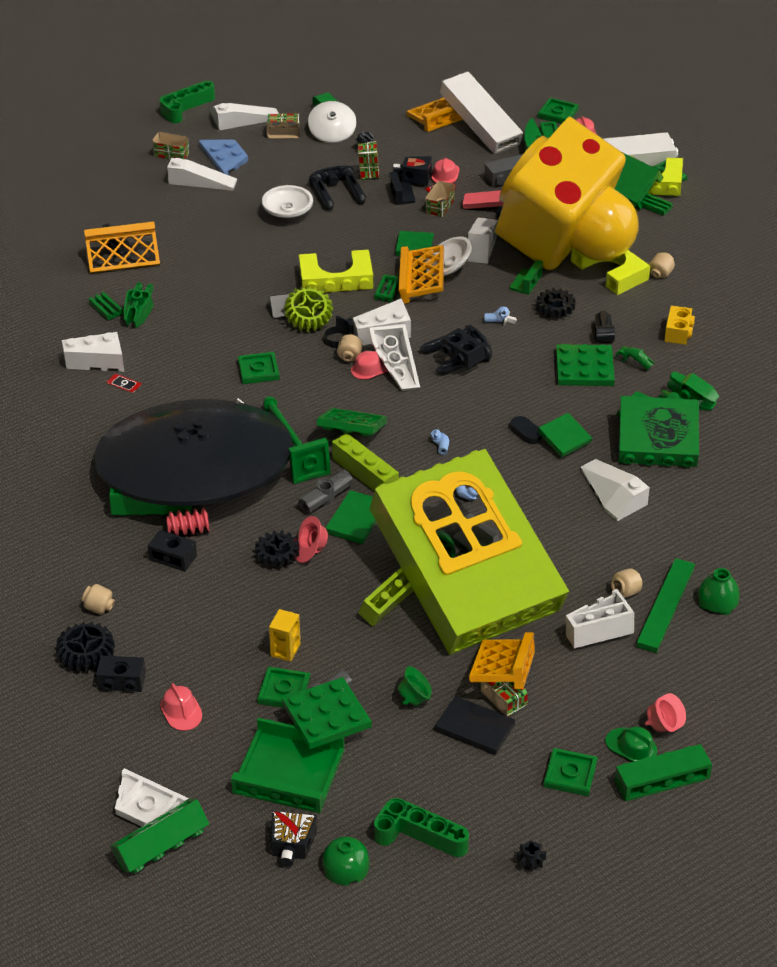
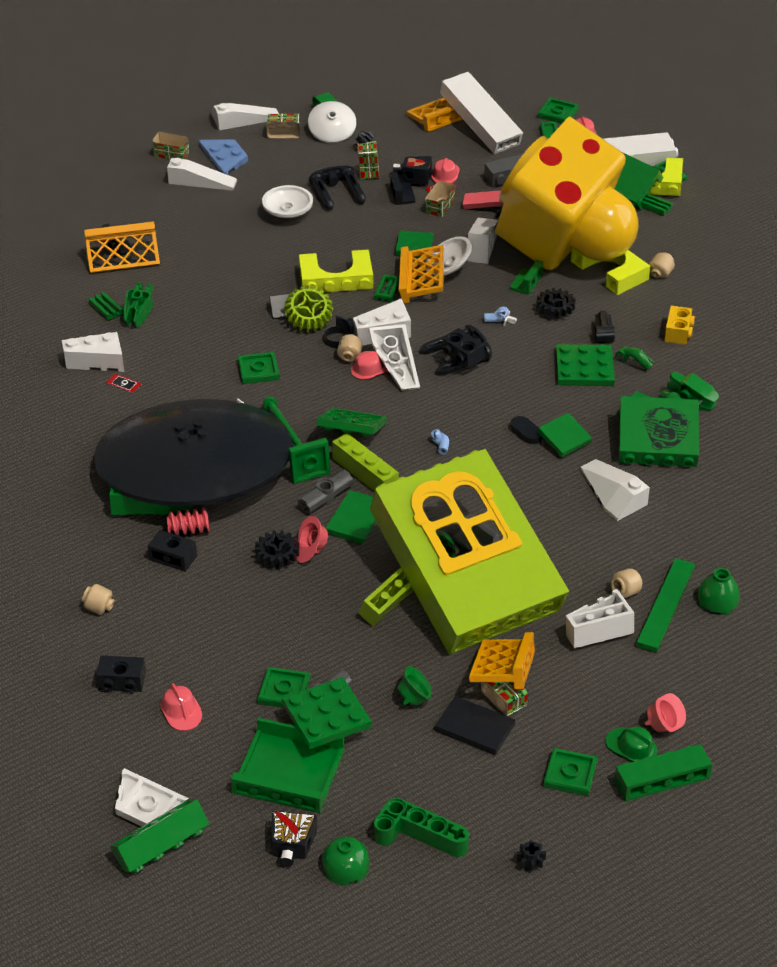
(72, 643): black gear -> none
(176, 102): green beam -> none
(284, 635): yellow brick -> none
(469, 494): light blue arm -> none
(531, 134): green slope -> none

